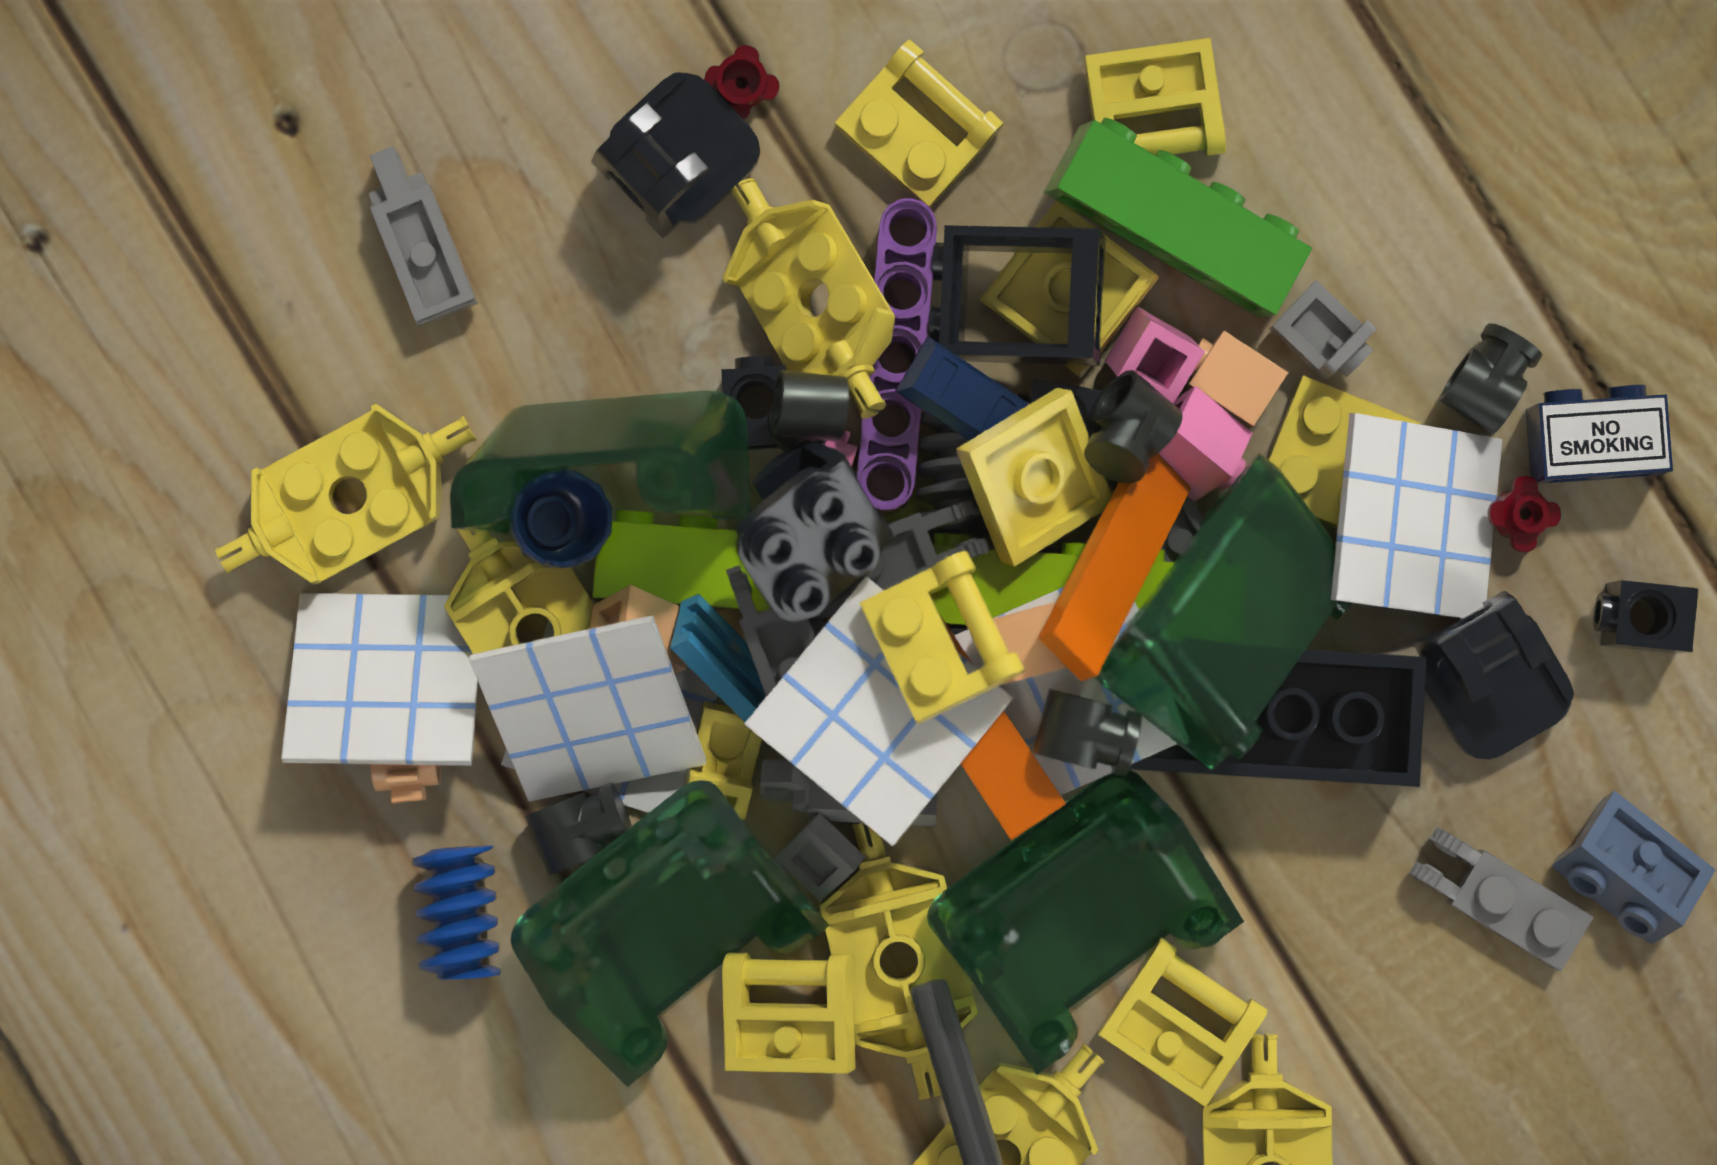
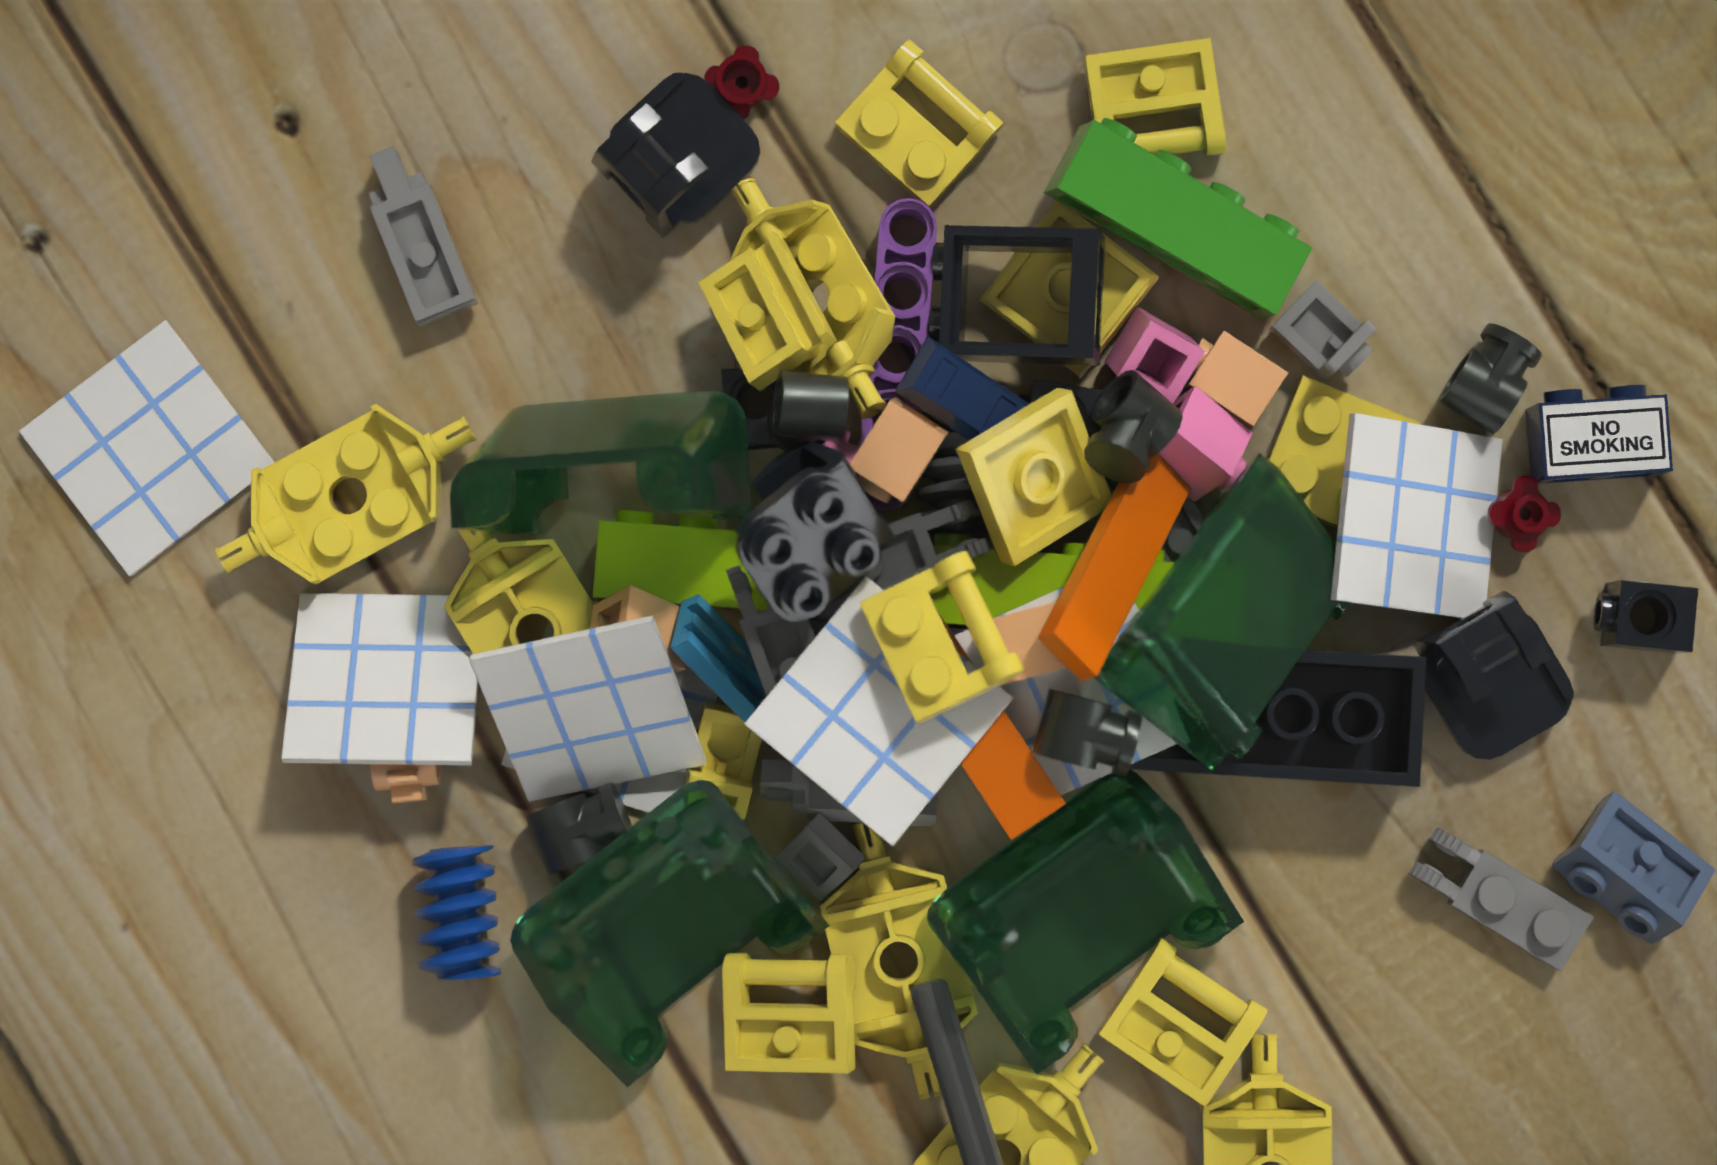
(147, 448): none -> white piece
(560, 519): dark blue hair -> none
(766, 311): none -> light yellow plate
(897, 451): none -> light nougat brick

